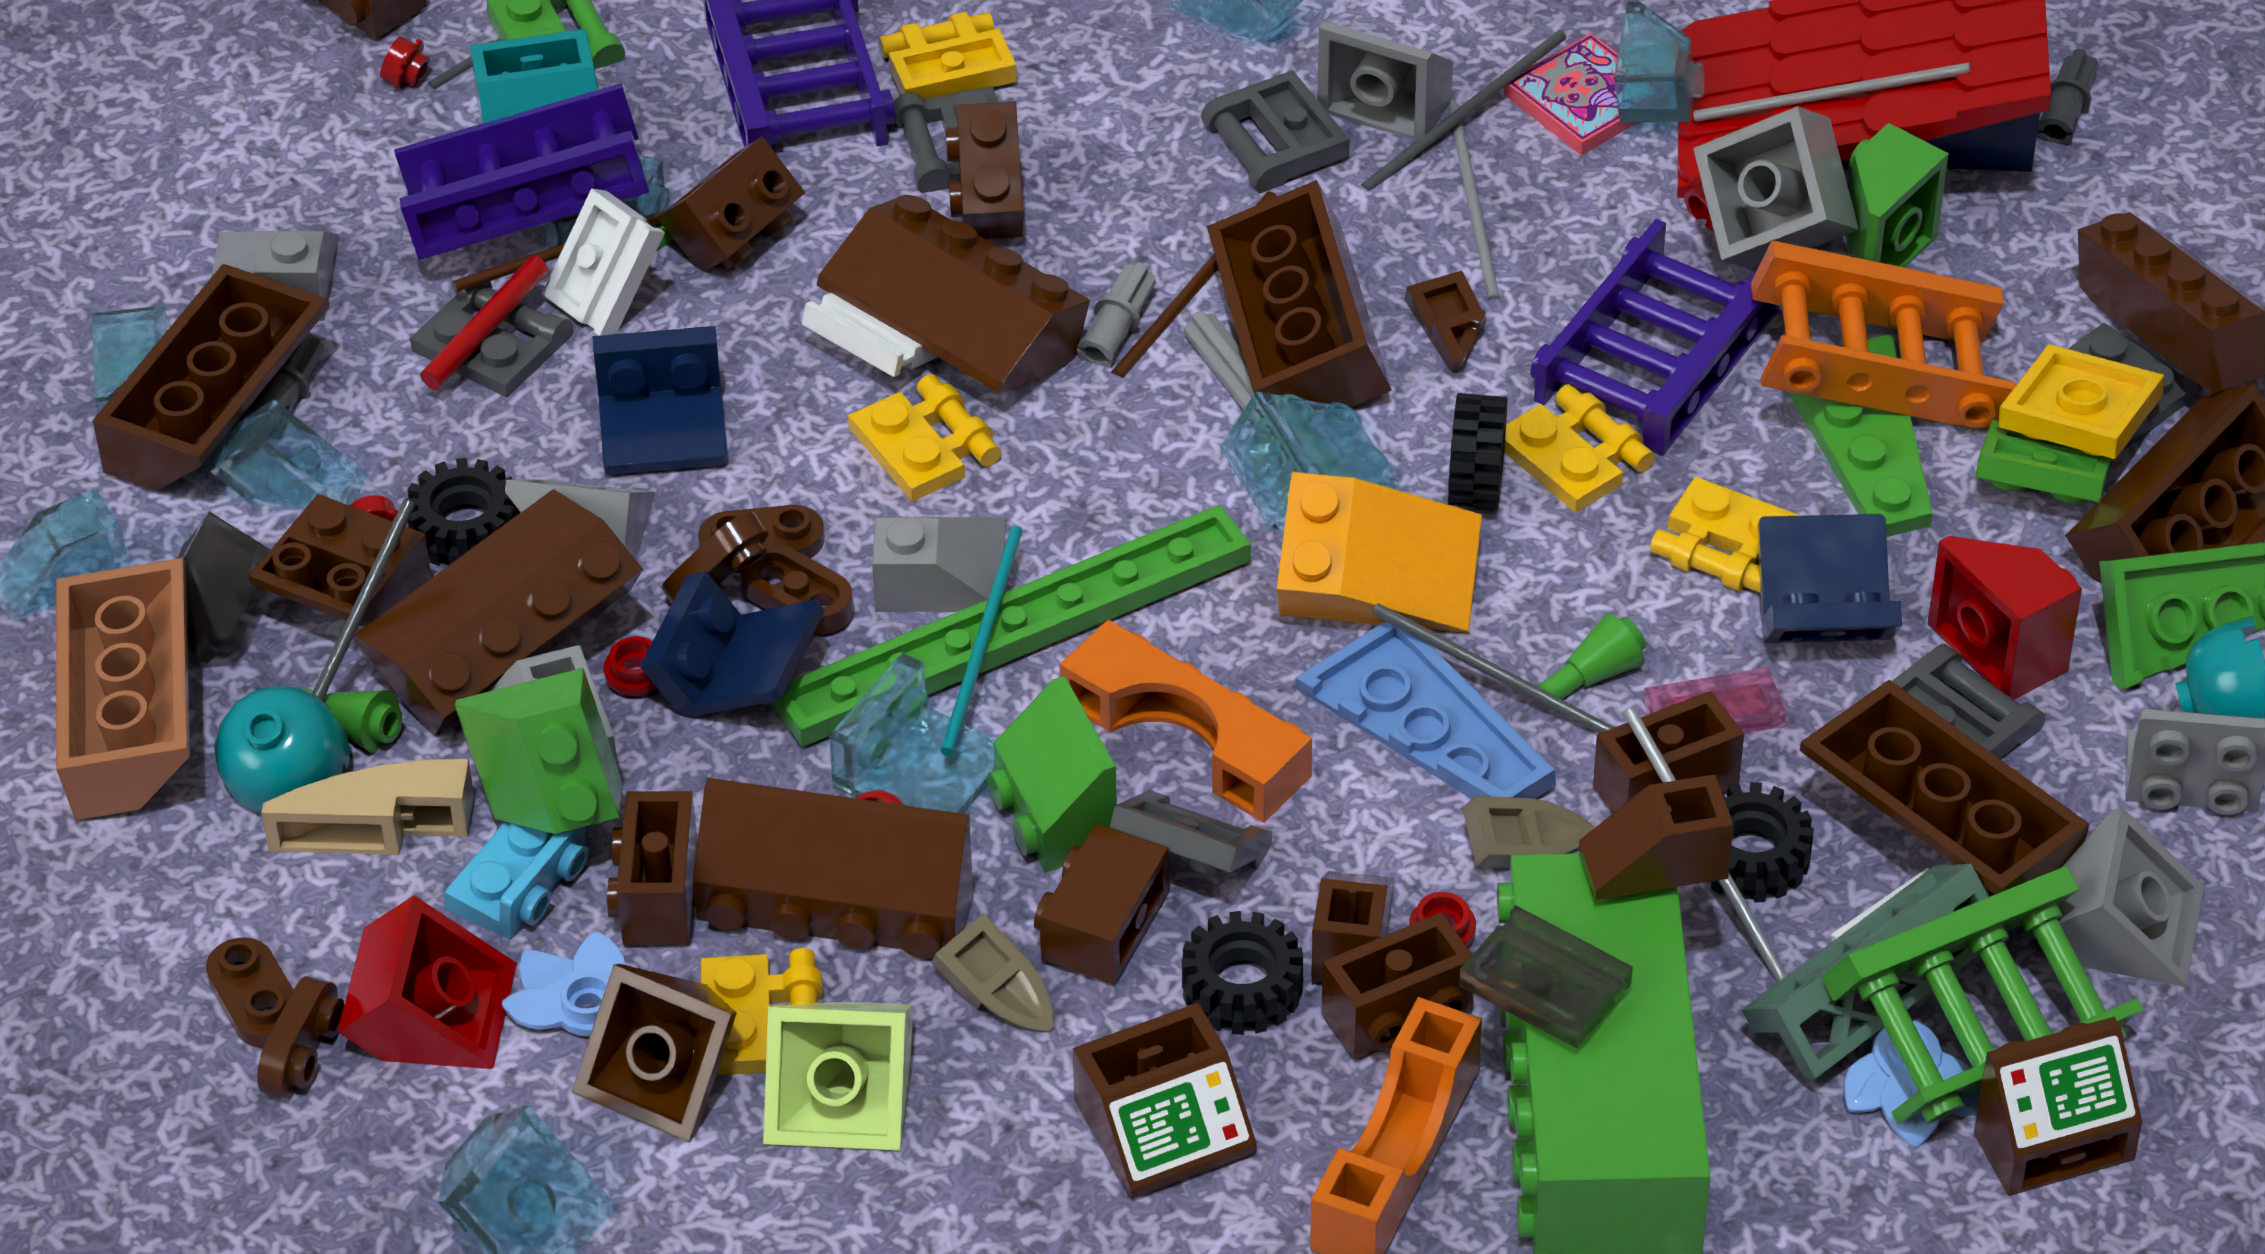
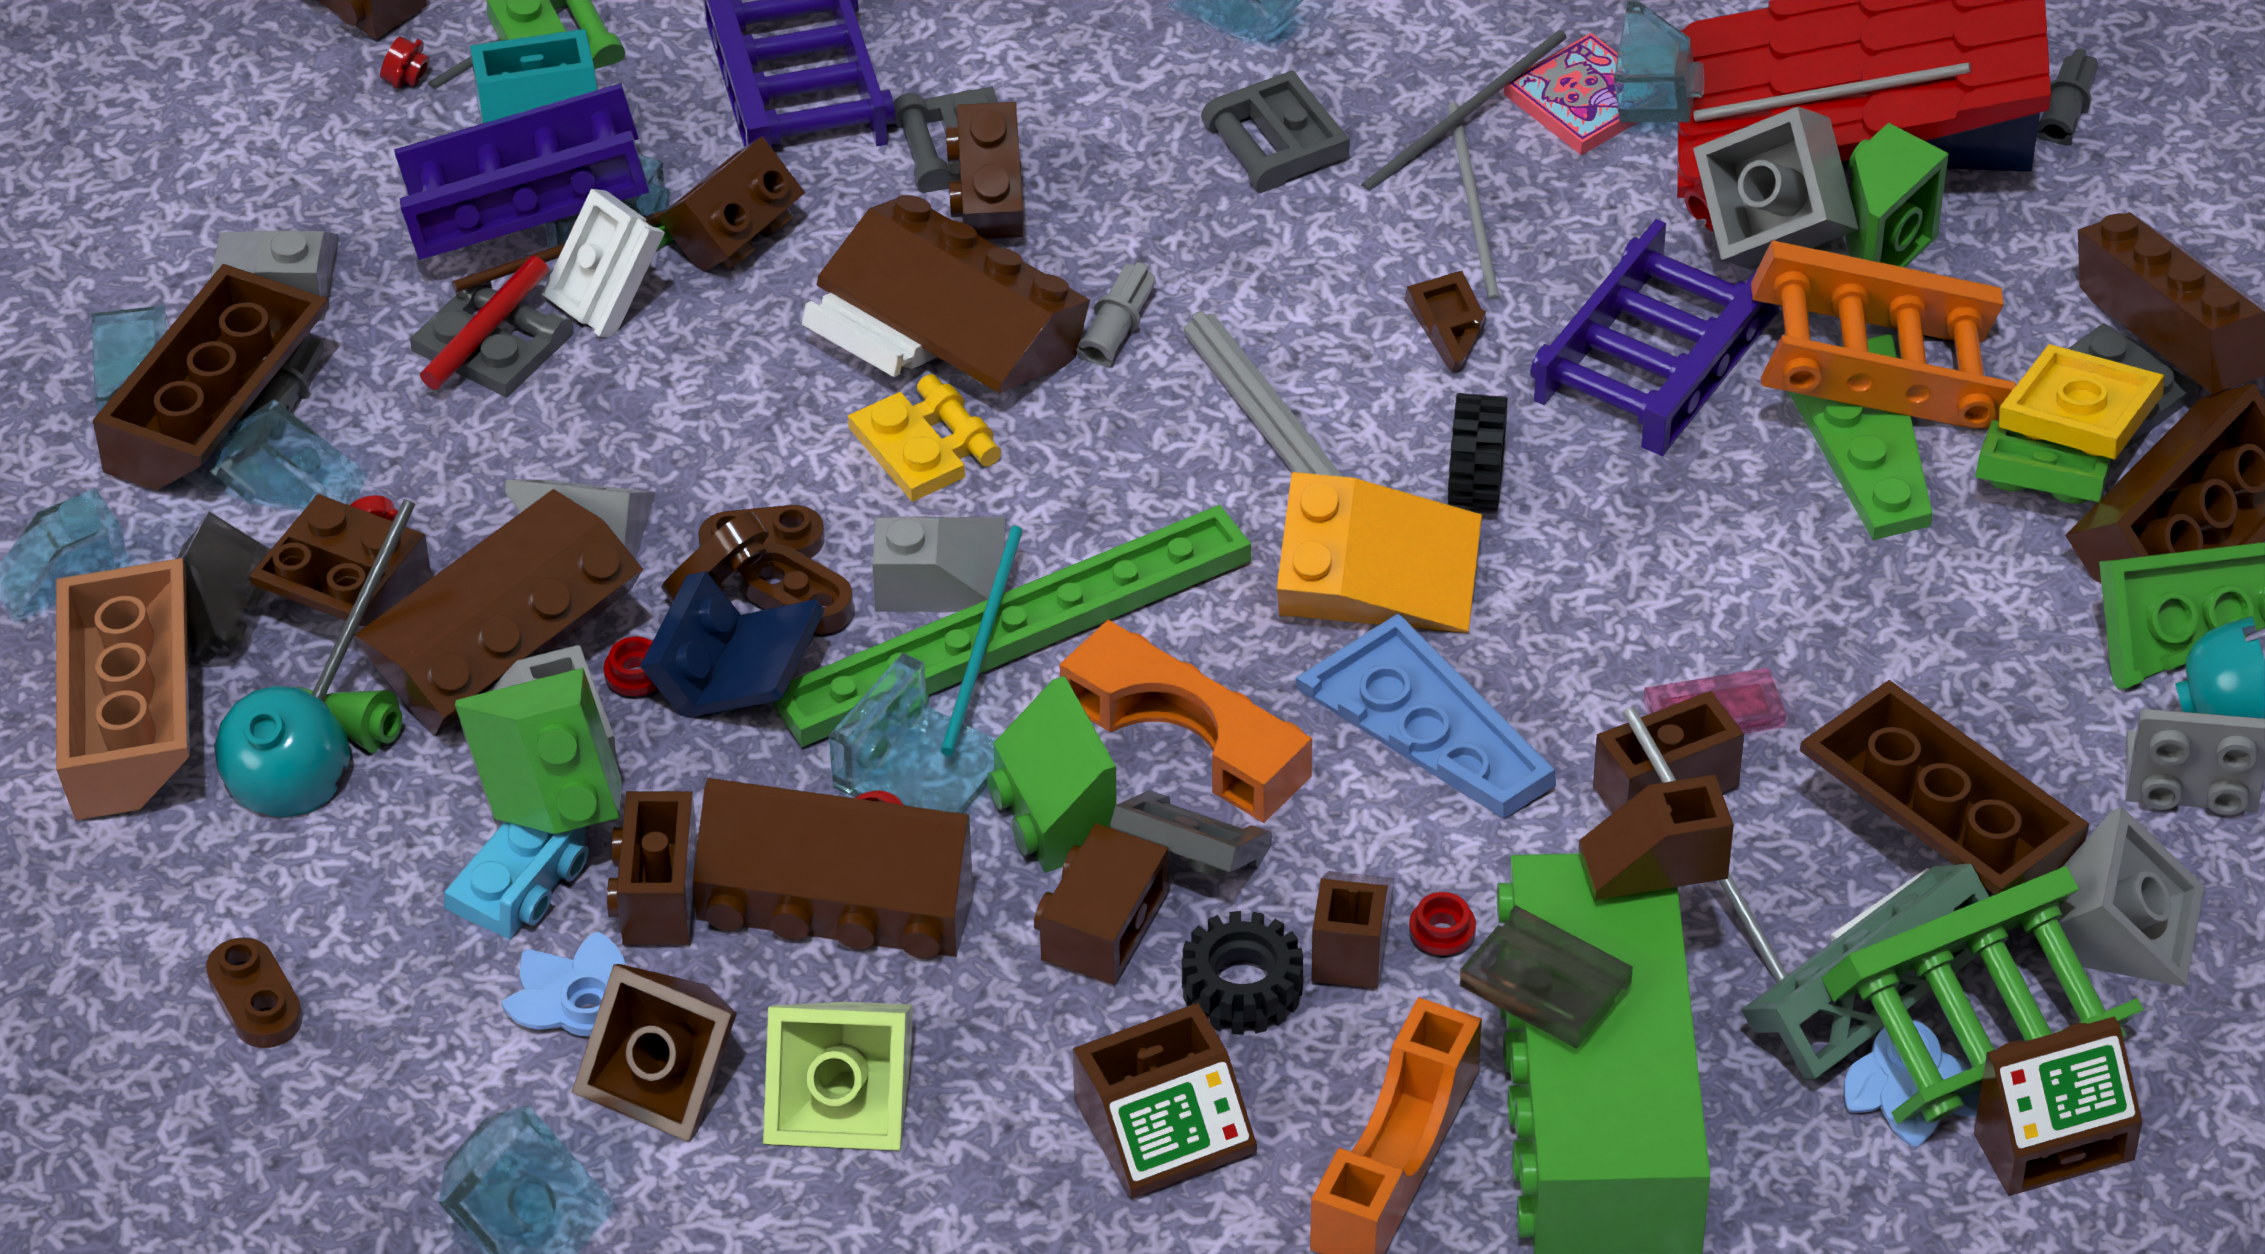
(291, 1048): reddish brown plate -> none
(372, 808): tan slope -> none
(426, 991): red slope -> none
(457, 489): black tyre -> none
(660, 400): dark blue bracket -> none
(749, 991): yellow plate -> none
(948, 56): yellow plate -> none
(996, 975): dark tan plate -> none
(1171, 311): reddish brown axle -> none
(1298, 300): reddish brown slope -> none
(1300, 436): clear light blue bracket -> none
(1377, 984): reddish brown brick -> none
(1381, 82): light grey slope -> none
(1491, 669): dark grey piece -> none
(1520, 827): dark tan plate -> none
(1563, 460): yellow plate -> none
(1605, 652): bright green cone -> none
(1721, 519): yellow plate -> none
(1784, 825): black tyre -> none
(1825, 579): dark blue bracket -> none
(1943, 664): dark grey plate -> none
(2005, 611): red slope -> none

